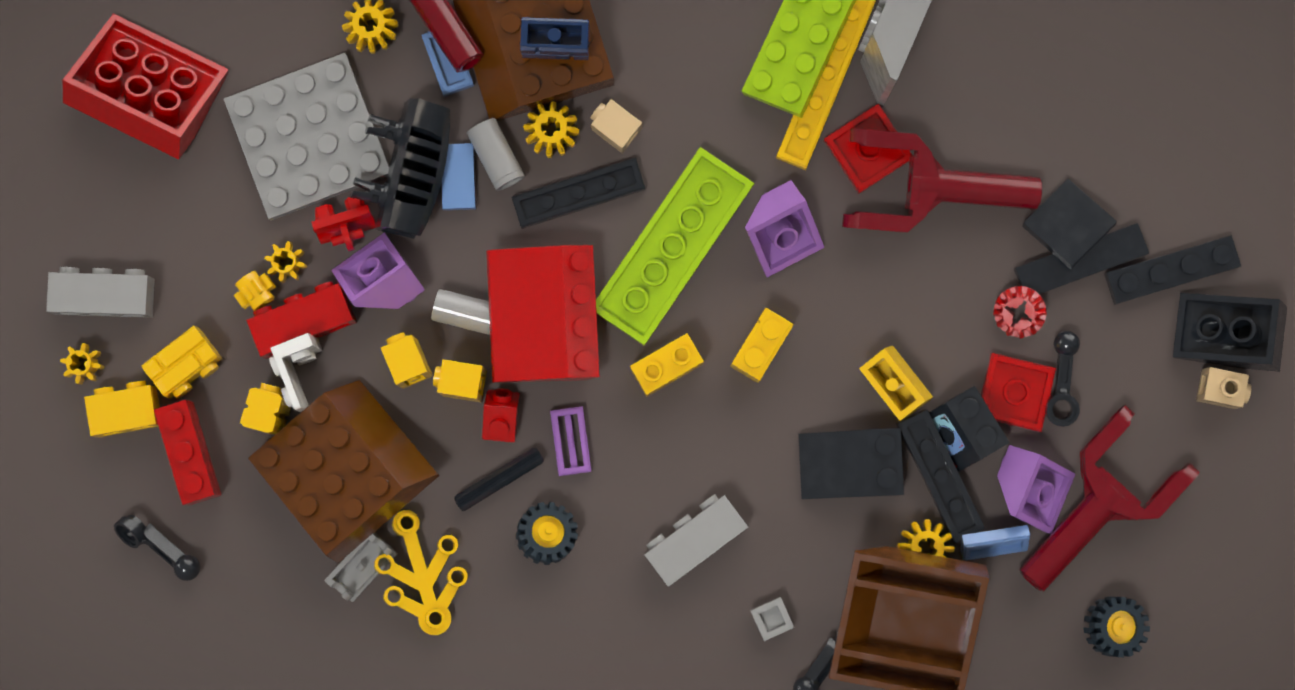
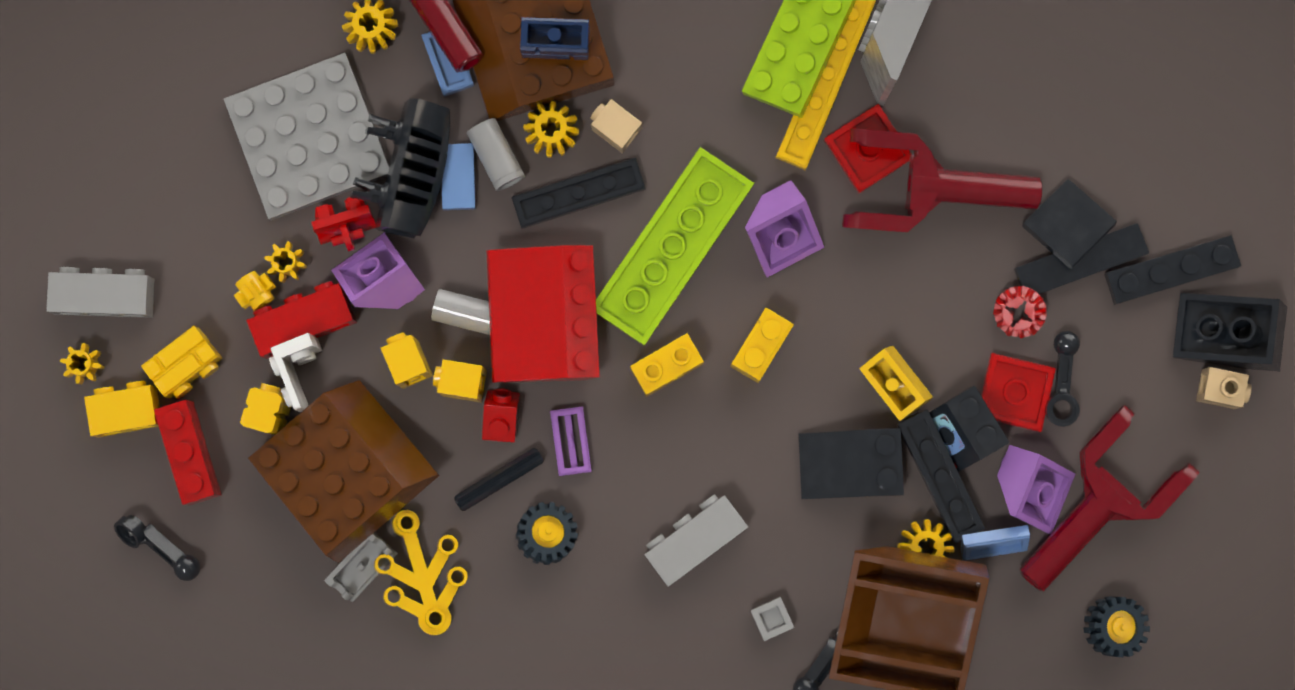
(144, 85): red slope -> none

